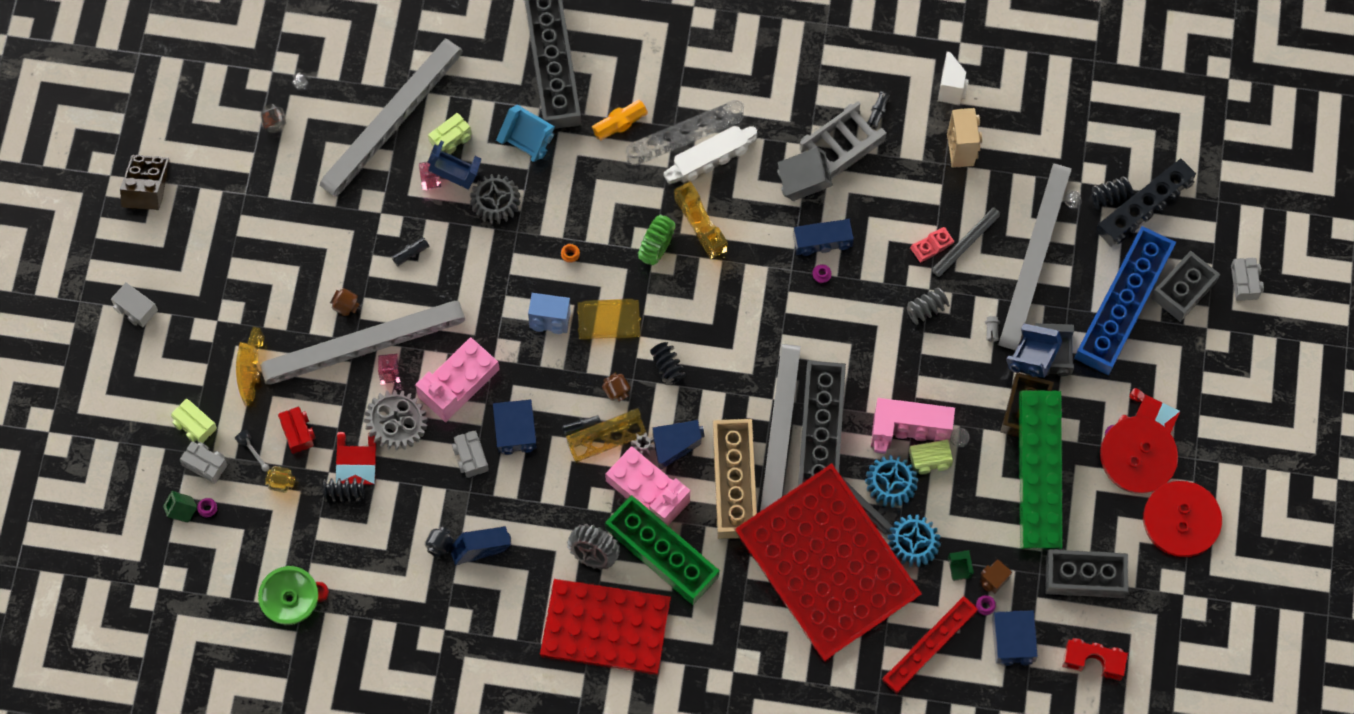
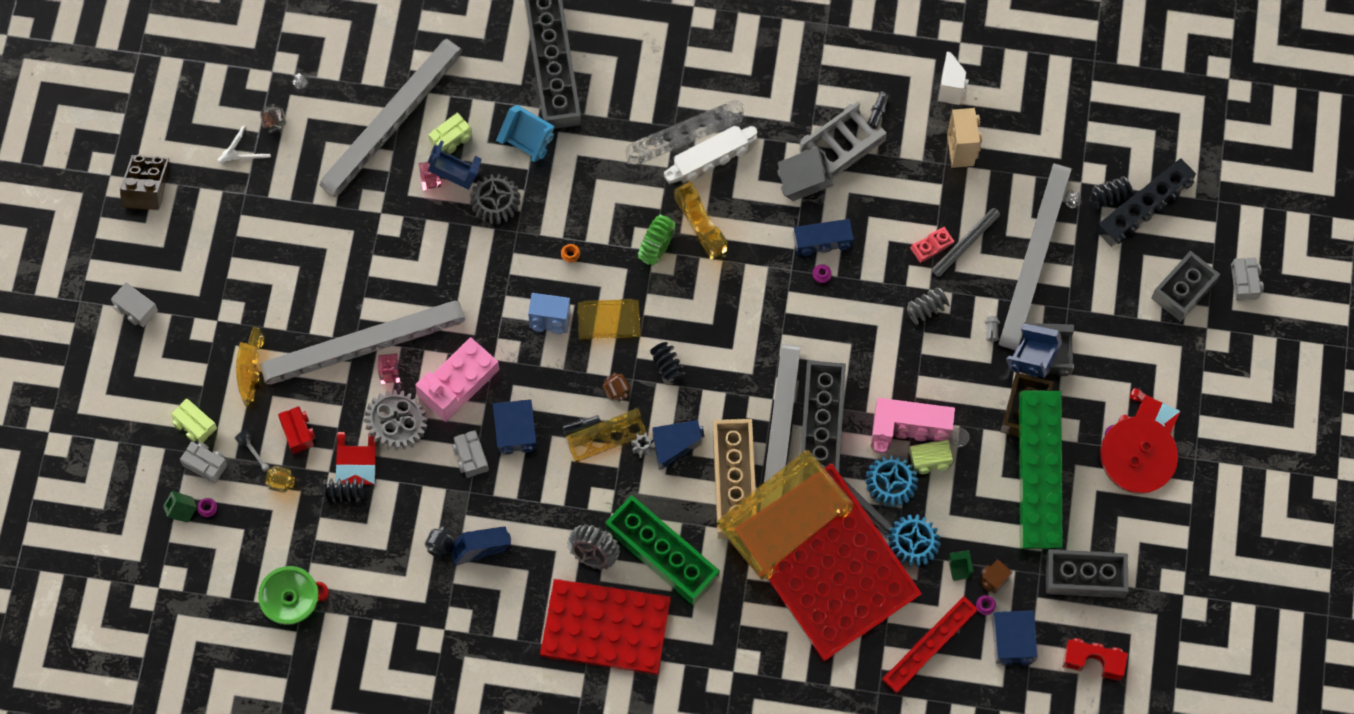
(230, 153): none -> white plant
(344, 302): reddish brown head -> none
(410, 251): black pin -> none
(619, 120): light orange piece -> none
(649, 485): bright pink hinge -> none
(784, 513): none -> clear yellow windscreen
(1125, 300): blue brick -> none
(1182, 519): red plate -> none

